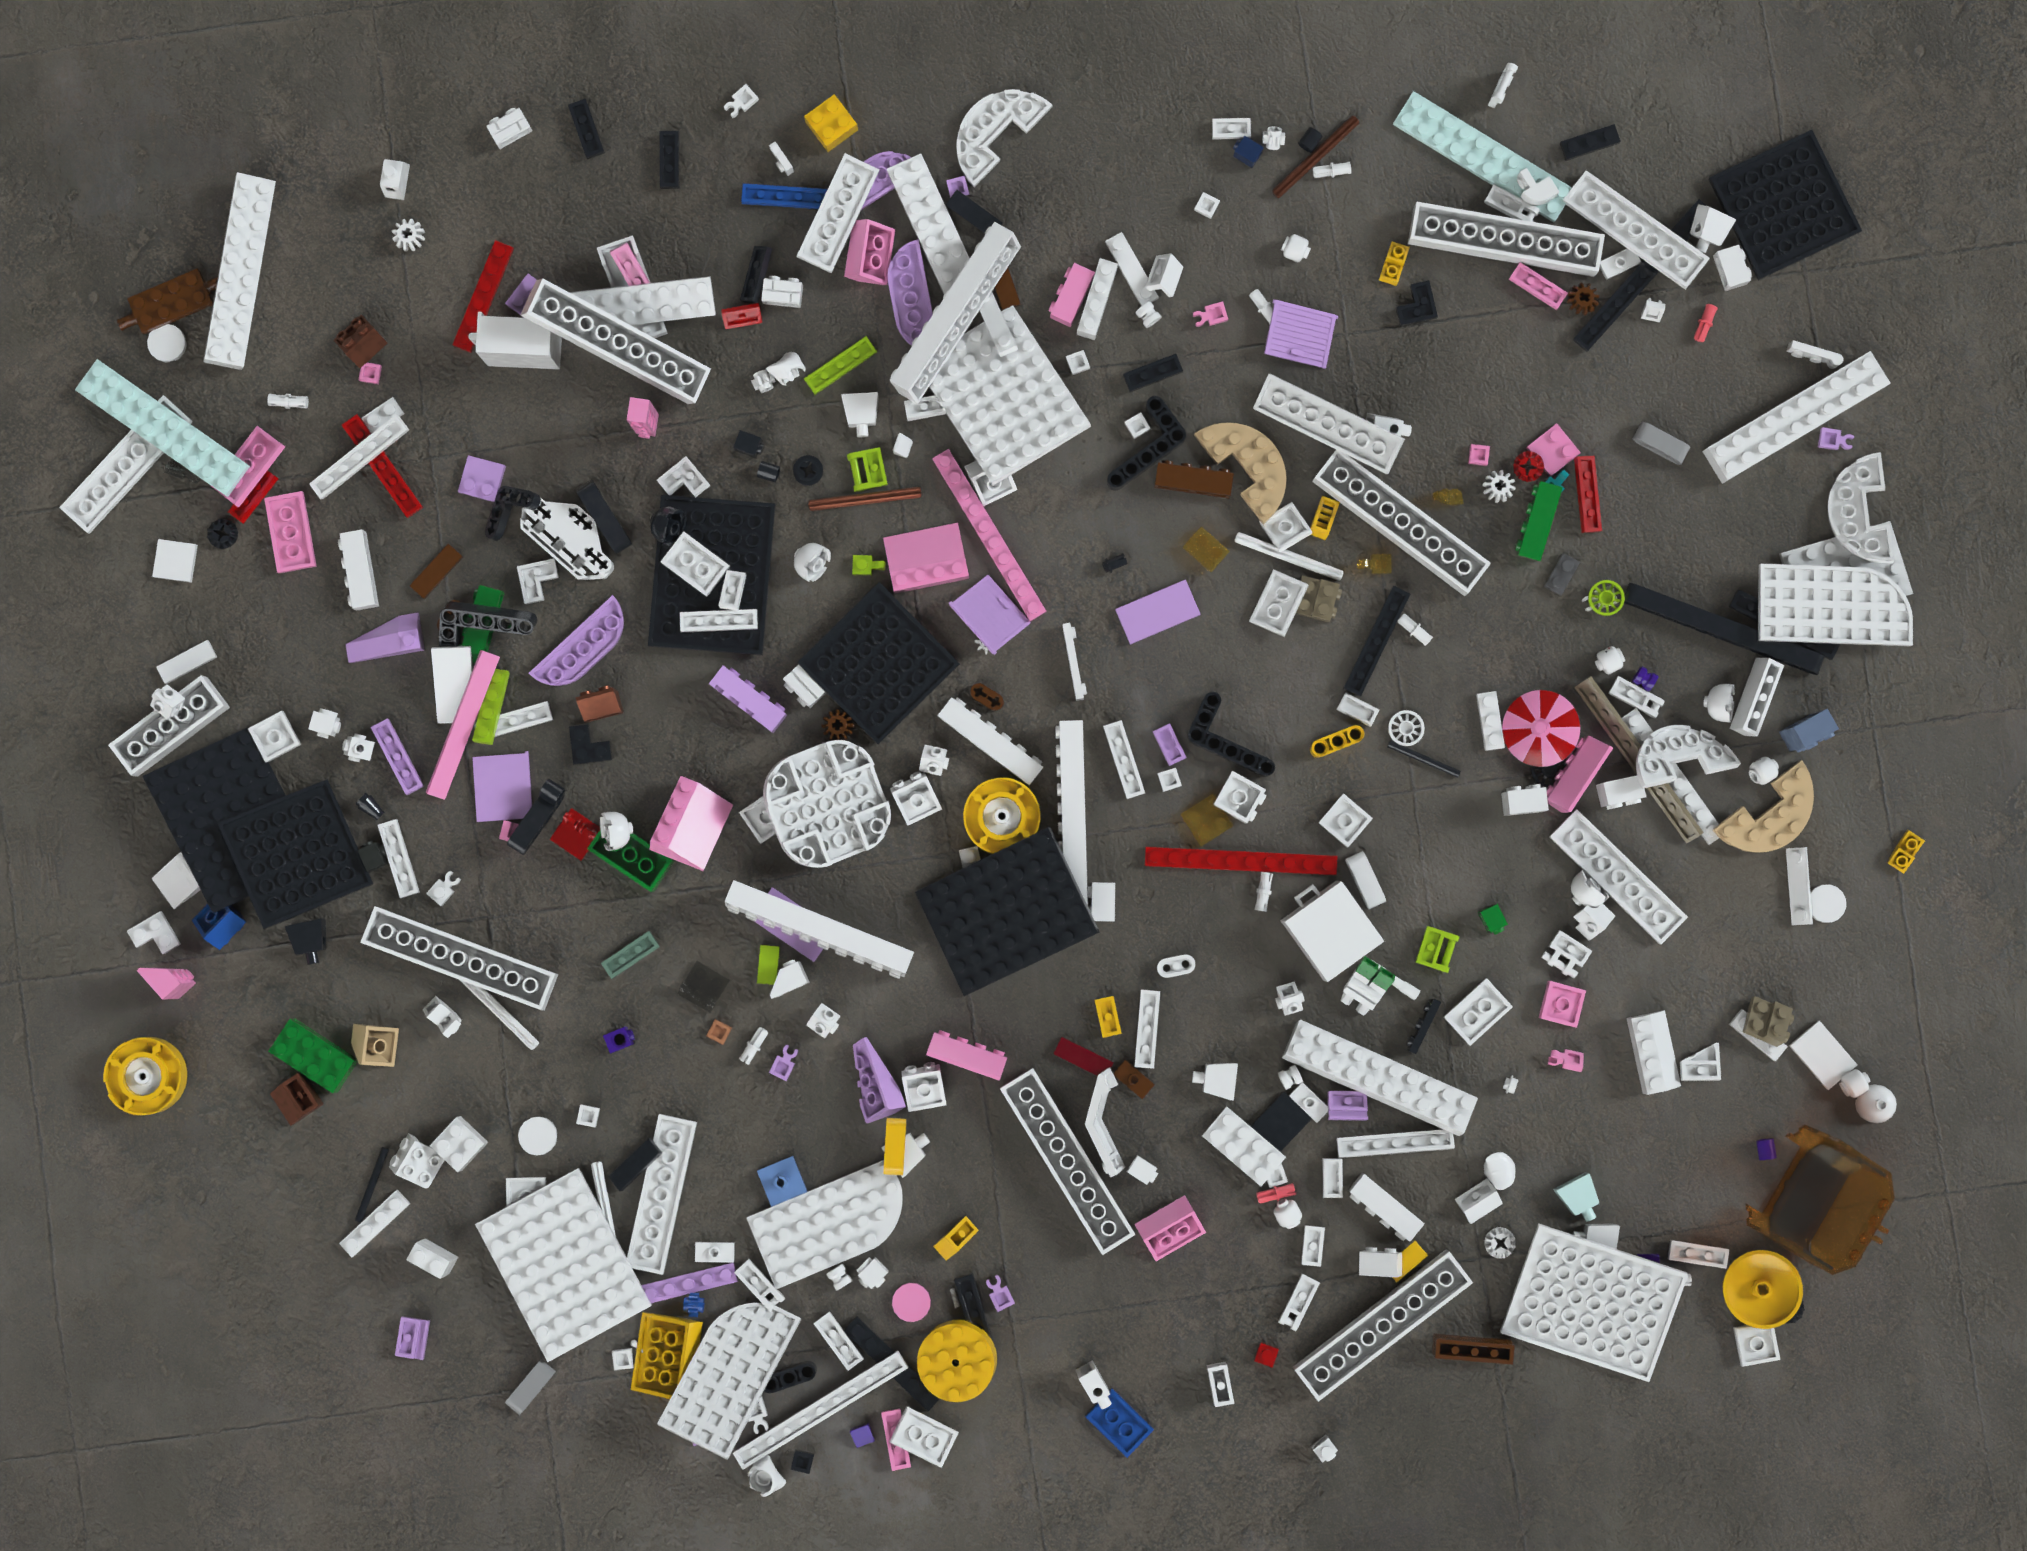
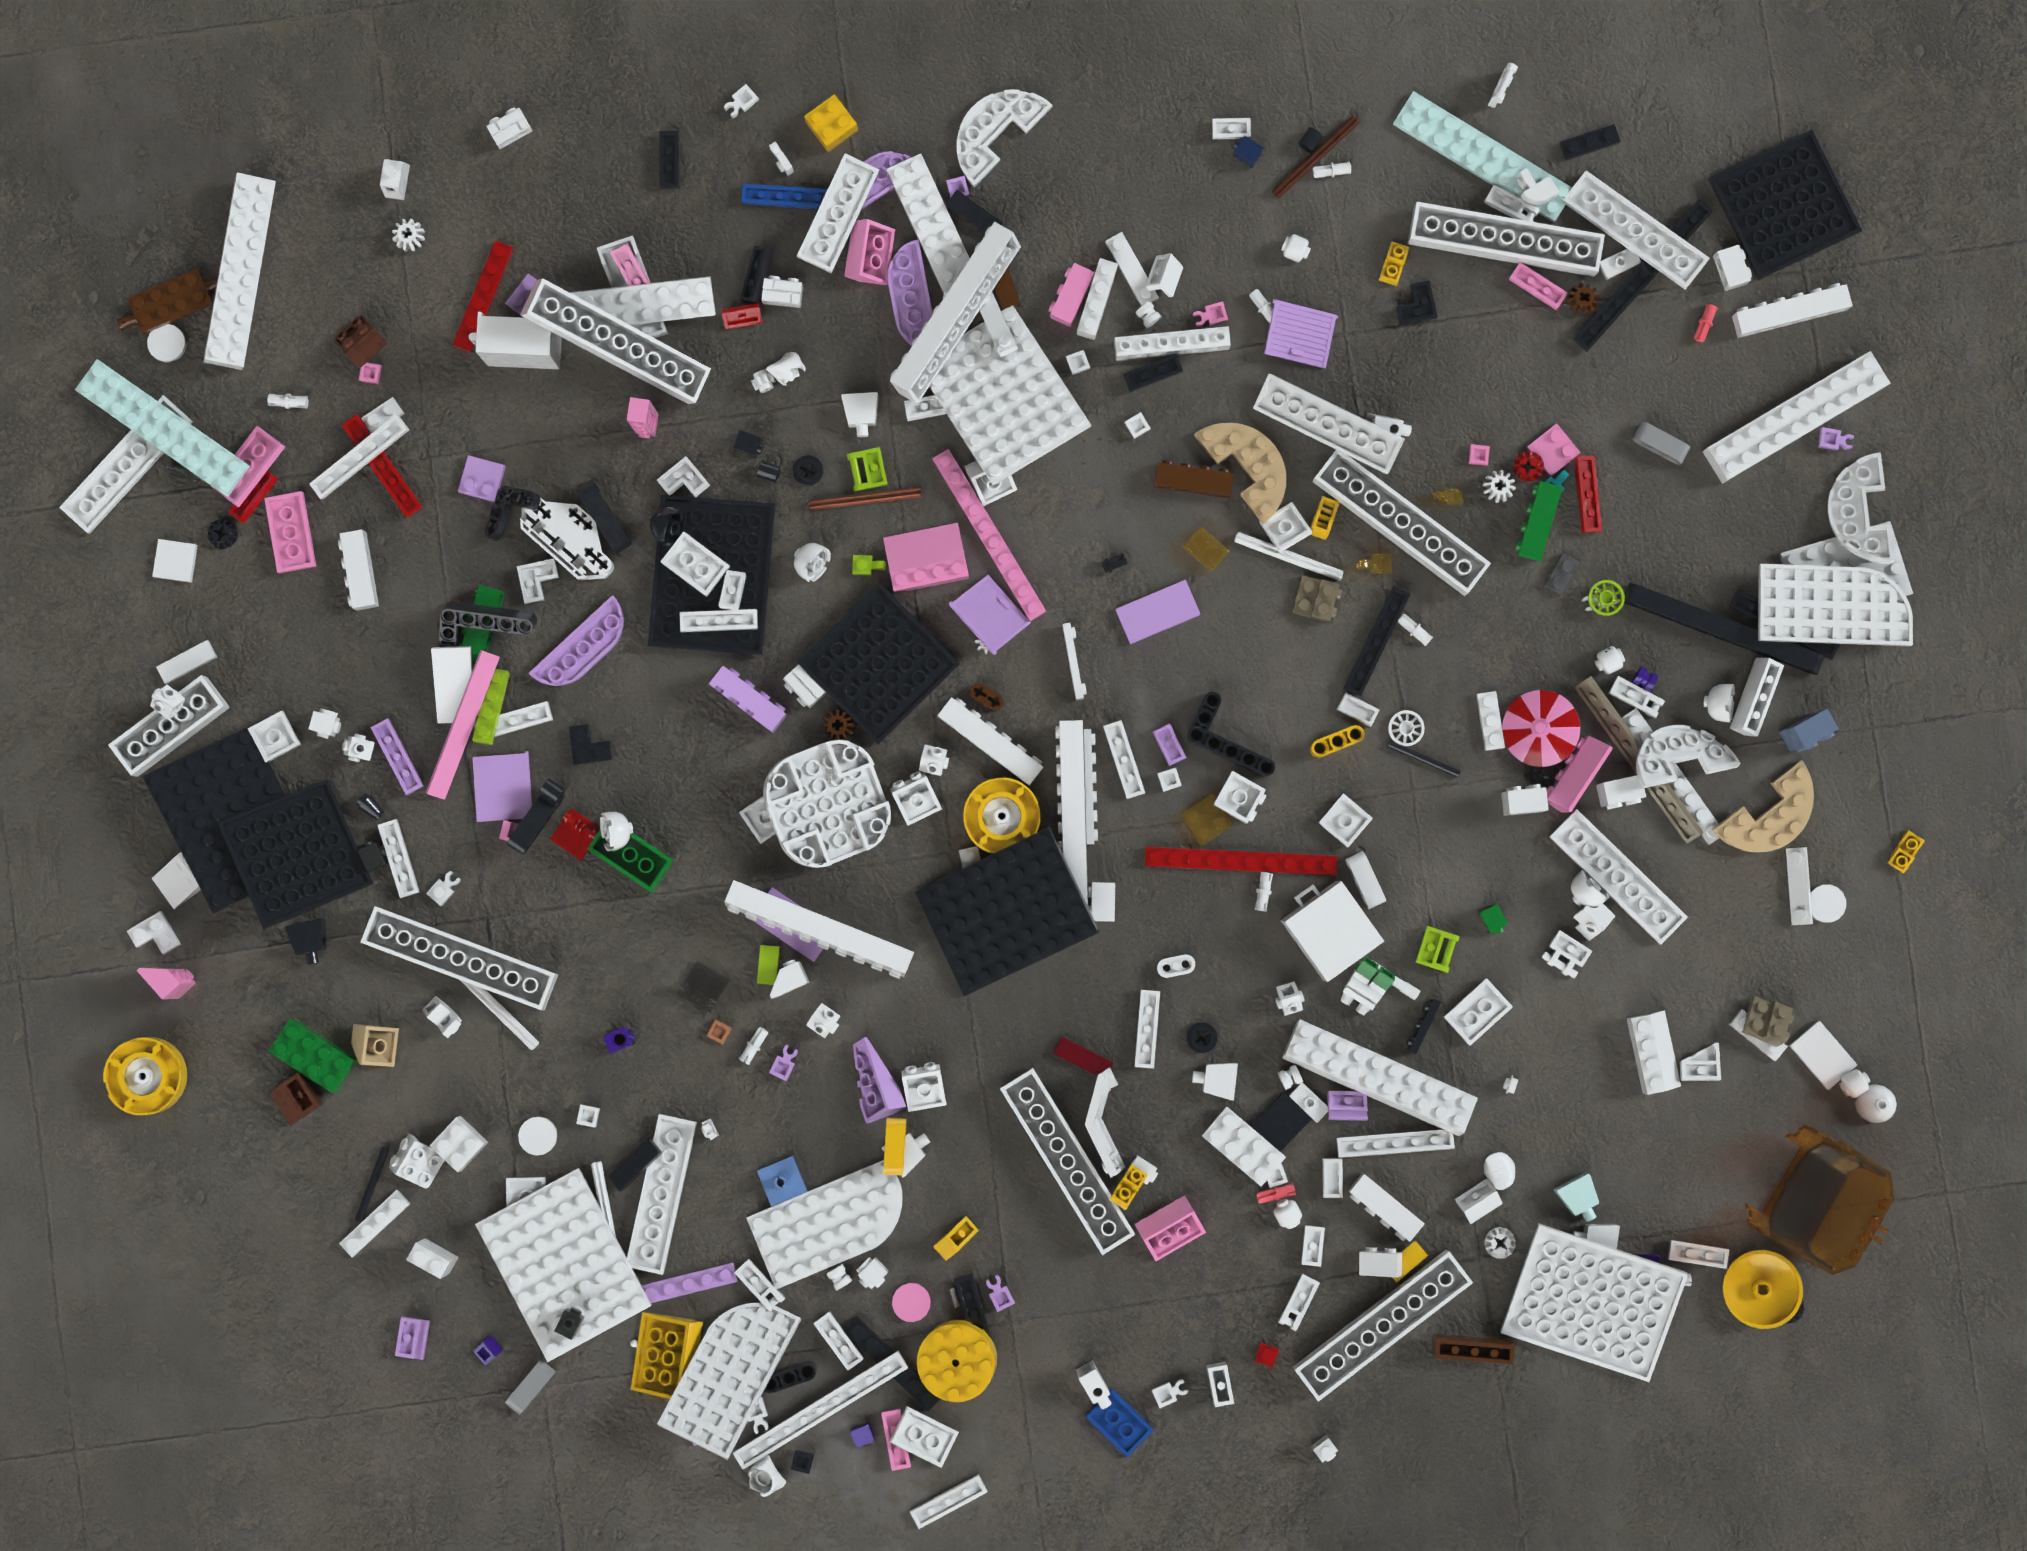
(220, 926): blue slope -> none
(393, 638): lavender wedge -> none
(436, 571): reddish brown tile -> none
(488, 1350): none -> dark purple slope
(569, 1323): none -> pearl dark grey brick
(586, 128): black plate -> none
(599, 704): copper slope -> none
(622, 1359): white tile -> none
(630, 954): sand green plate -> none
(690, 824): bright pink slope -> none
(693, 1305): blue gear -> none
(709, 1129): none -> white plate
(714, 1251): white plate -> none
(840, 365): lime tile -> none
(902, 446): white slope -> none
(948, 1501): none -> white tile
(967, 1056): bright pink slope -> none
(1089, 779): none -> white plate
(1108, 1016): yellow plate -> none
(1128, 1187): none -> yellow slope
(1133, 1079): reddish brown plate -> none
(1151, 449): black beam -> none
(1166, 1394): none -> white plate
(1172, 343): none -> white brick
(1203, 1028): none -> black gear
(1207, 205): white plate -> none
(1273, 138): white gear -> none
(1278, 603): white tile -> none
(1562, 1004): bright pink plate -> none
(1569, 1059): bright pink plate -> none
(1653, 310): white tile -> none
(1710, 227): white torso -> none
(1756, 1345): white plate -> none
(1763, 770): white head -> none
(1766, 1149): dark purple beam -> none
(1792, 310): none -> white brick
(1815, 354): white plate -> none

